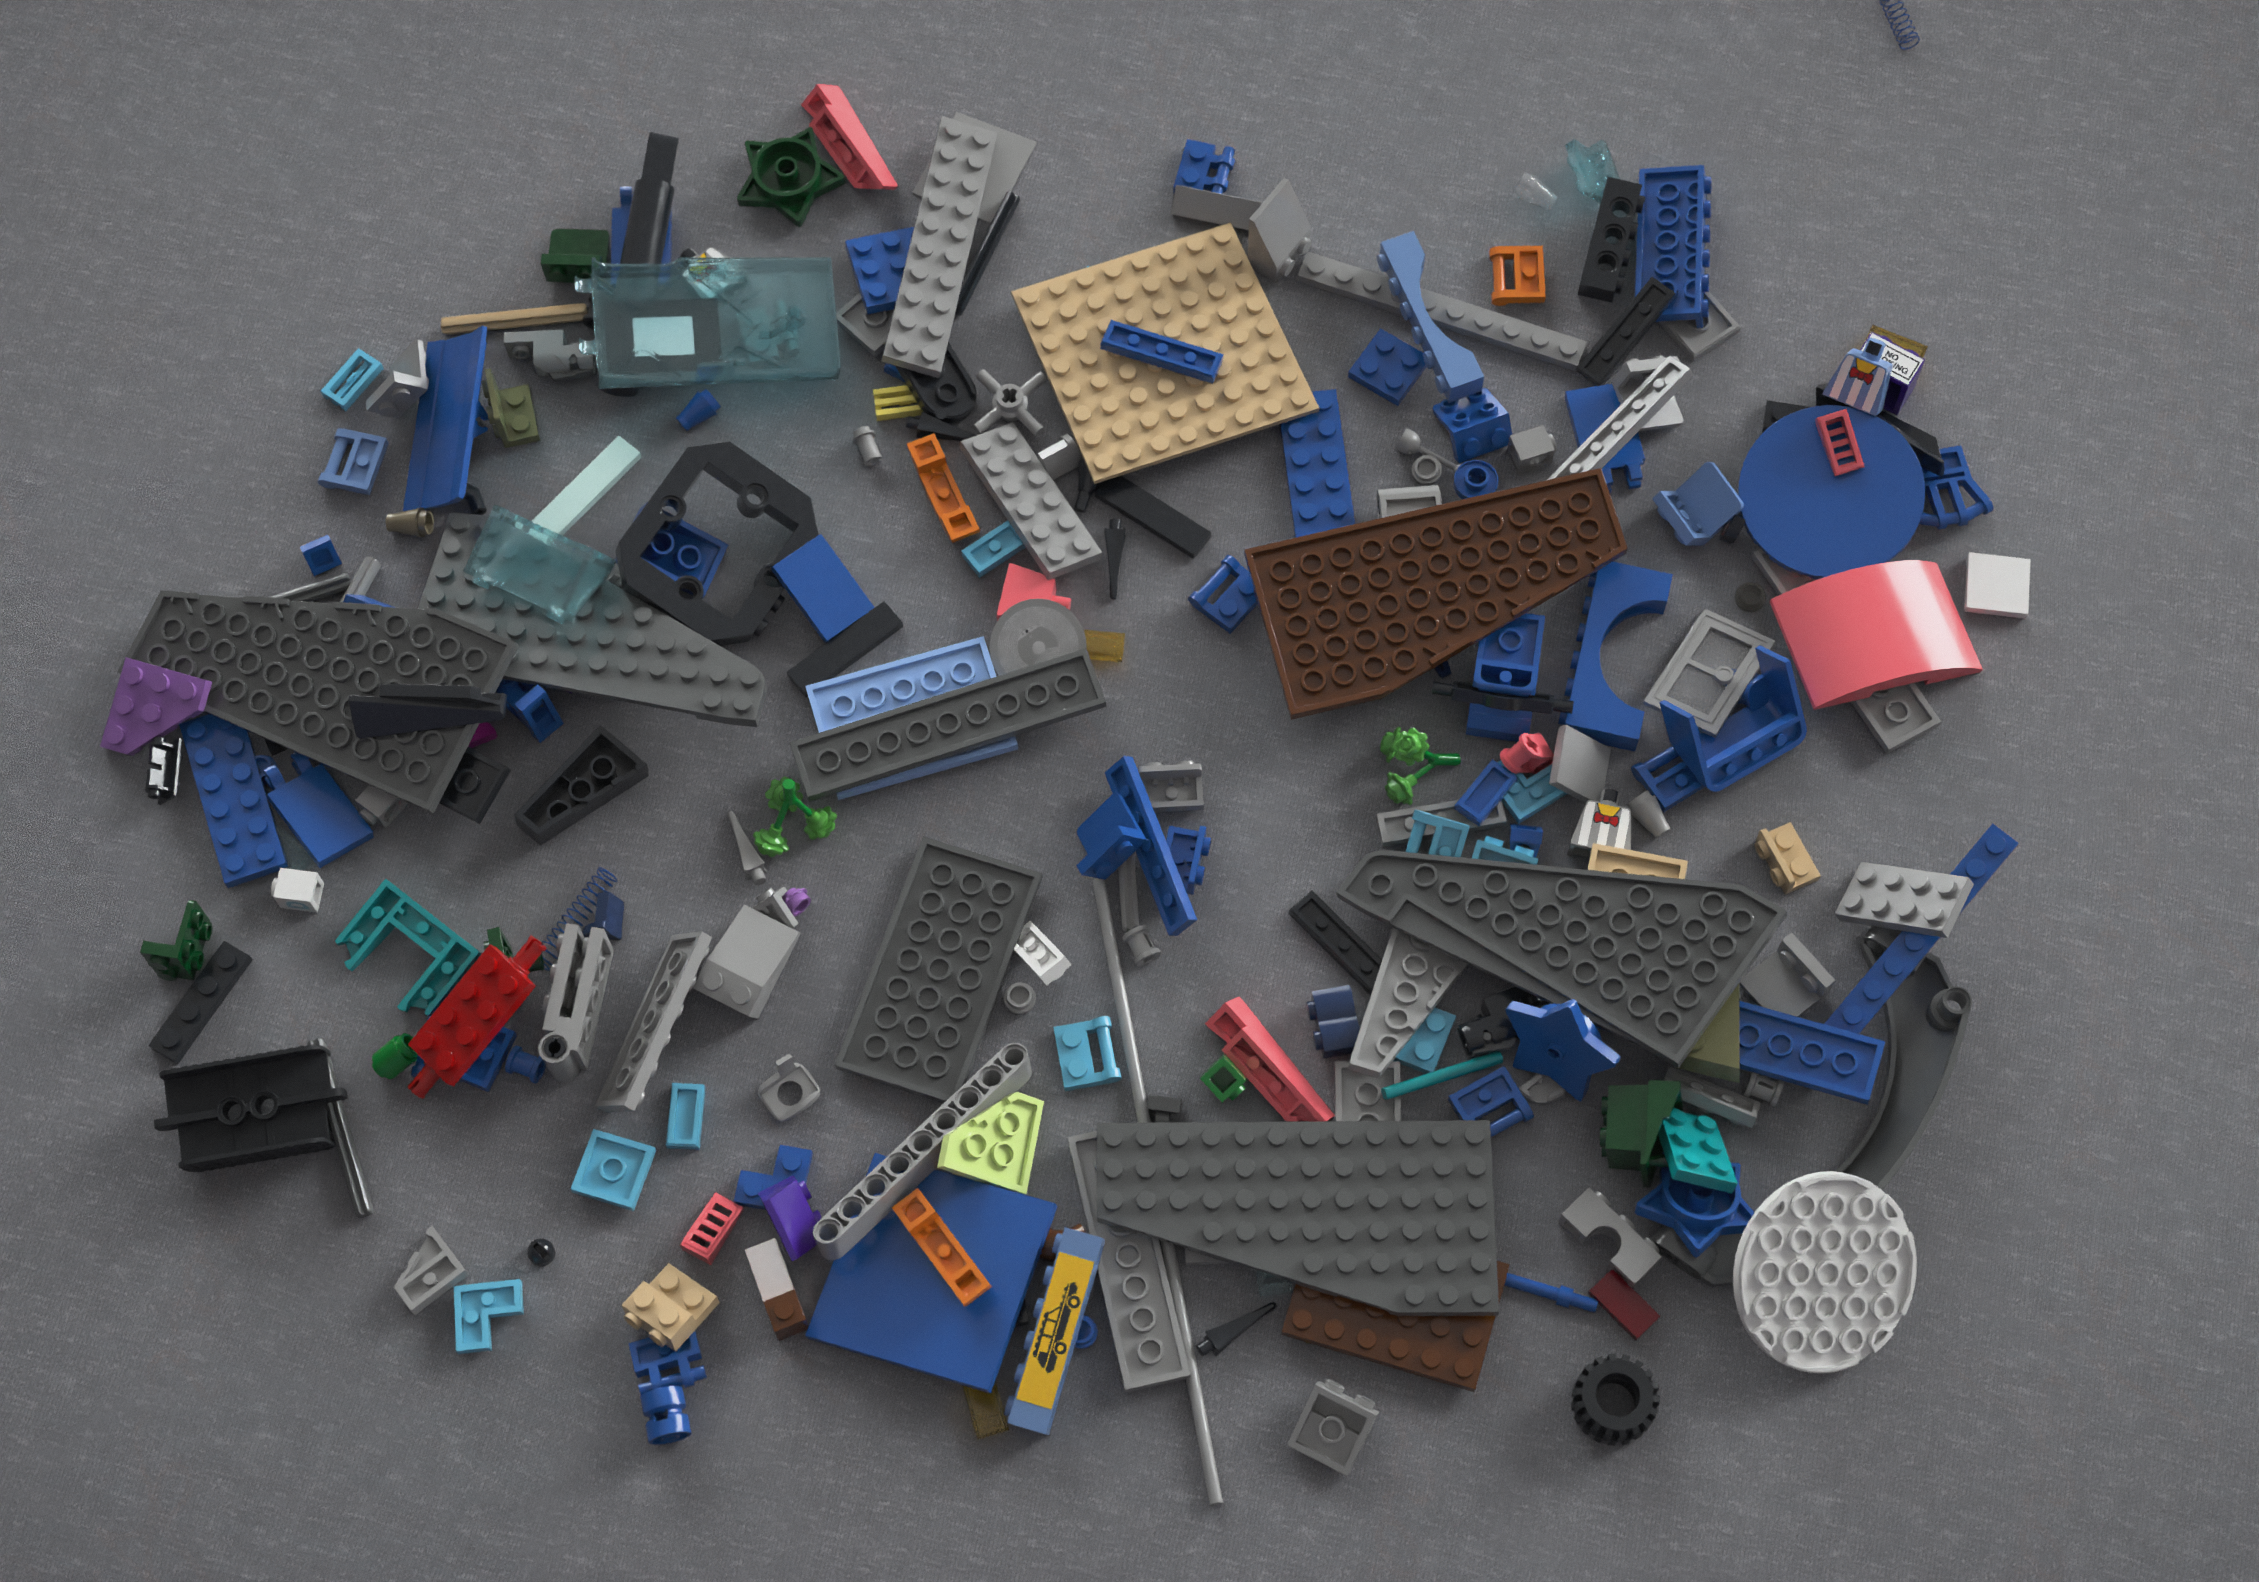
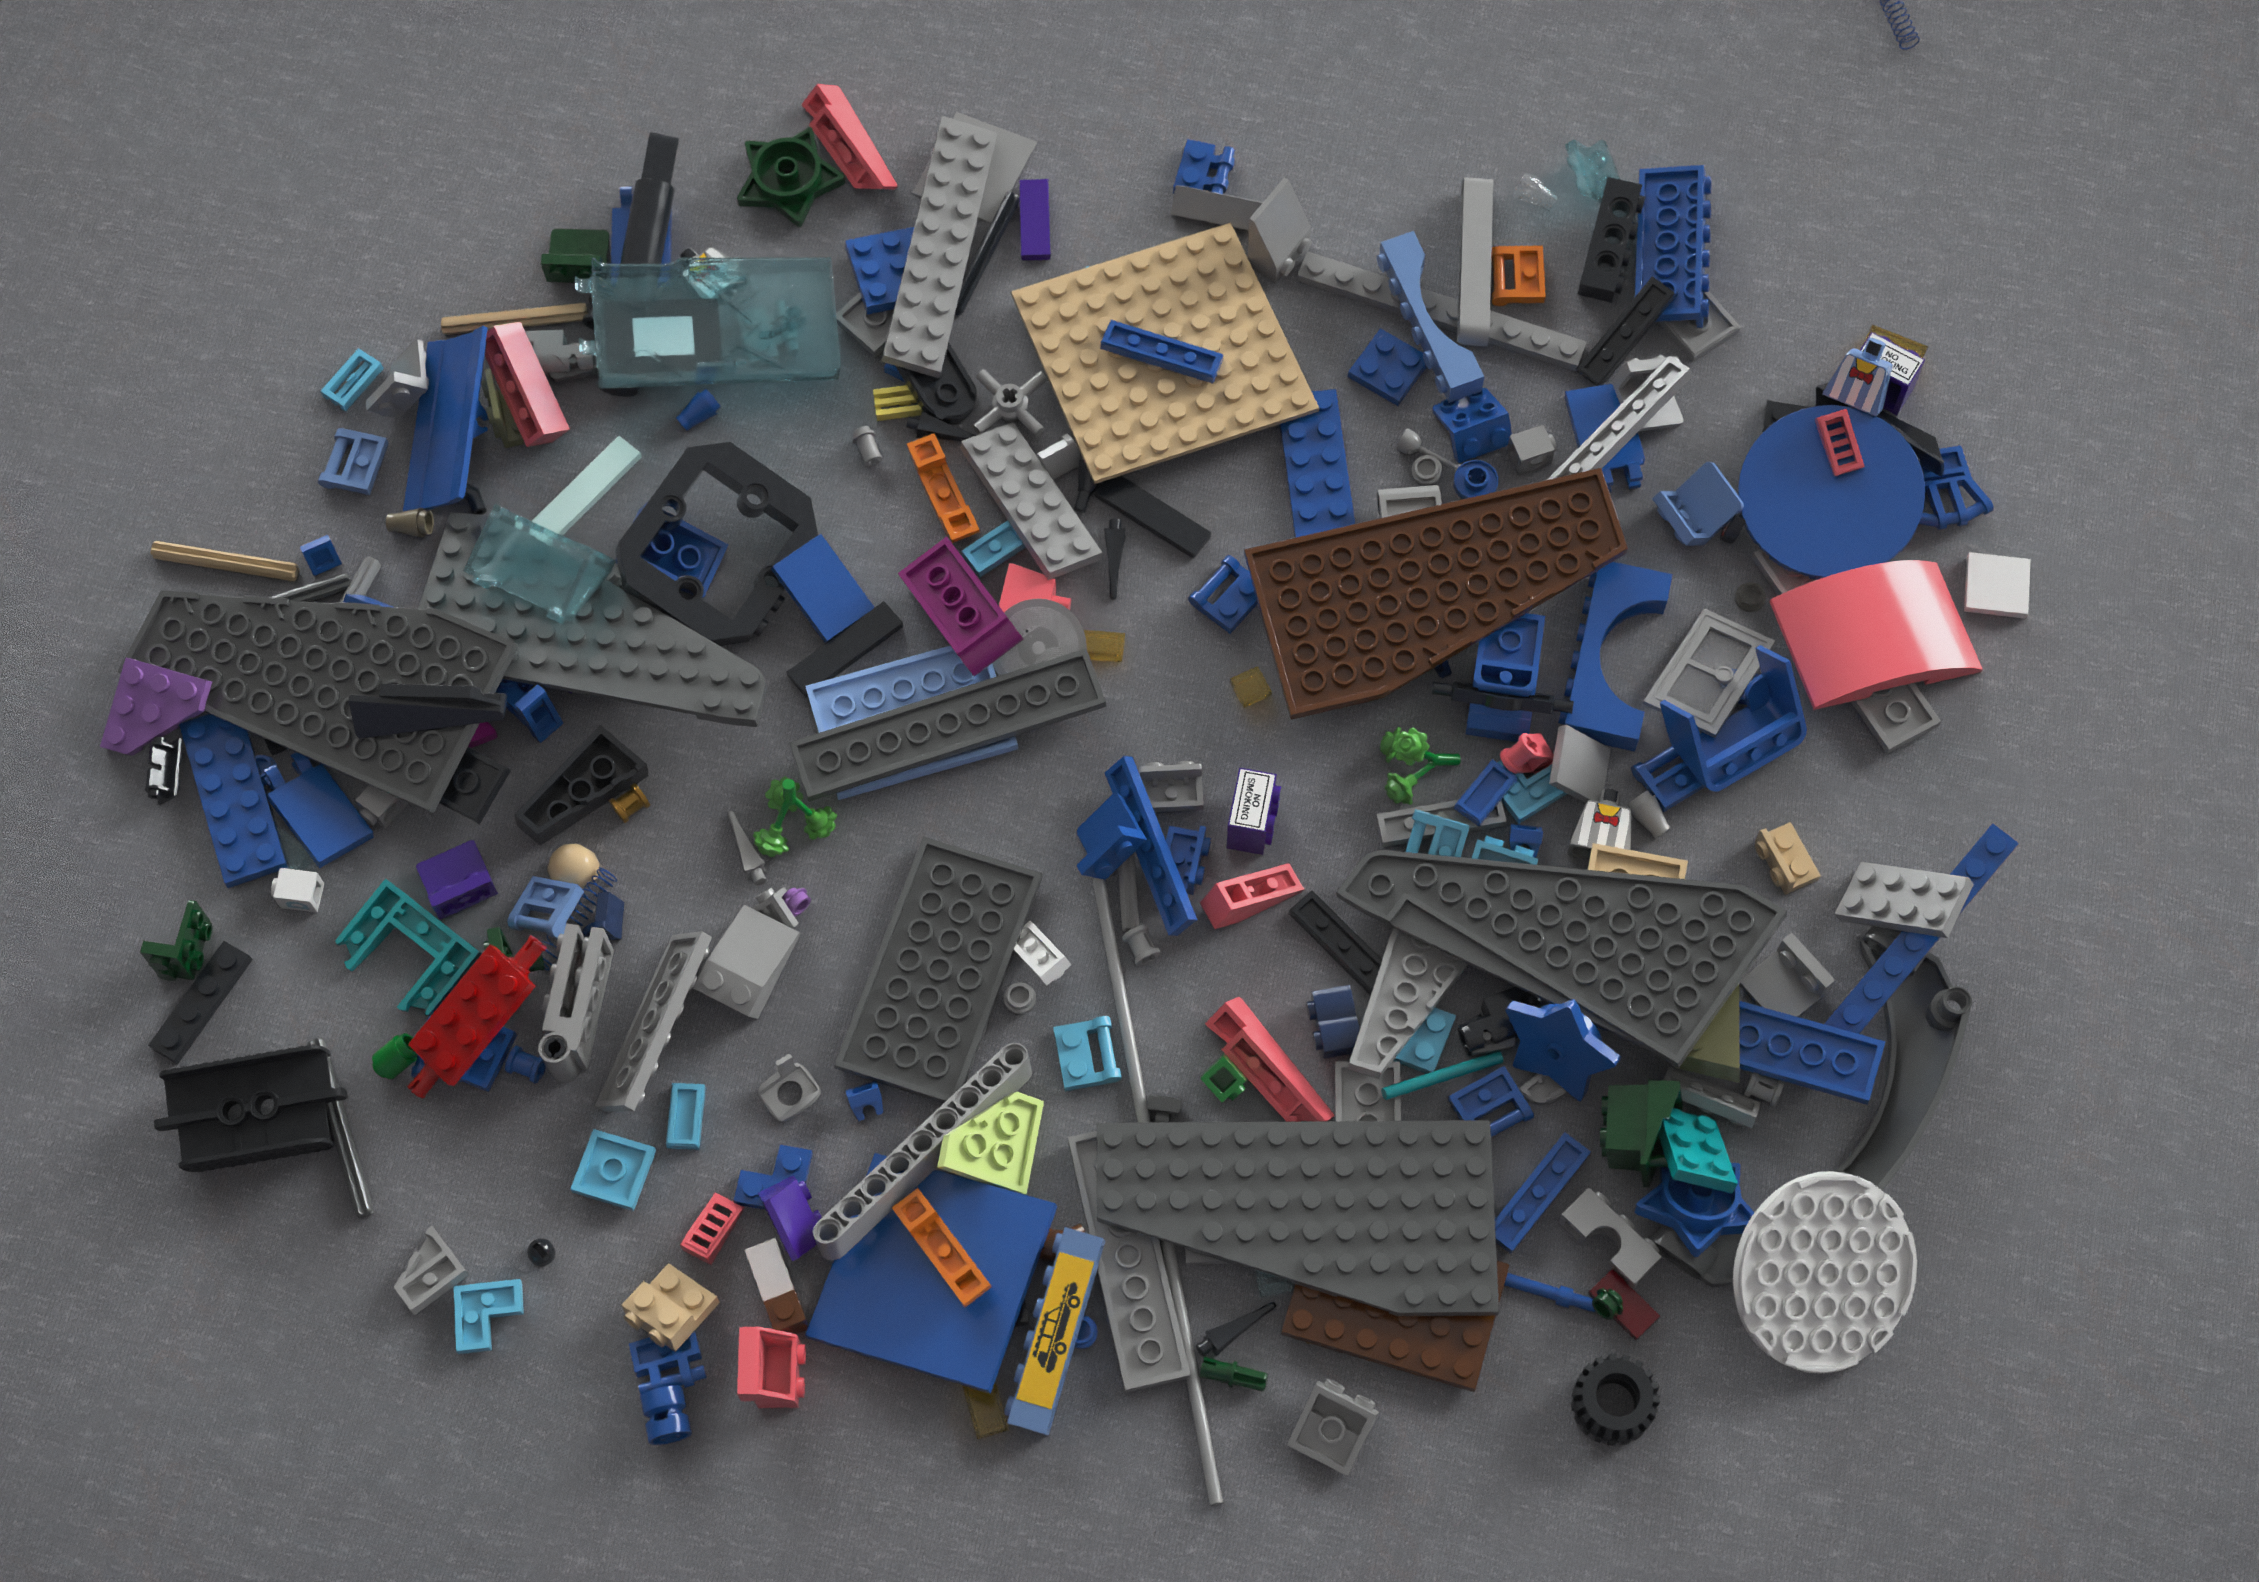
(224, 561): none -> tan axle
(456, 879): none -> dark purple bracket
(524, 385): none -> coral brick
(547, 897): none -> medium blue plate
(573, 864): none -> tan hair
(629, 803): none -> pearl gold bush
(770, 1367): none -> coral piece
(865, 1095): none -> blue tile
(960, 606): none -> magenta hinge
(1035, 219): none -> dark purple tile
(1233, 1374): none -> dark green axle
(1249, 895): none -> coral slope
(1250, 686): none -> clear yellow tile
(1253, 811): none -> brick
(1475, 262): none -> light grey beam
(1539, 1191): none -> blue plate
(1607, 1303): none -> dark green plate

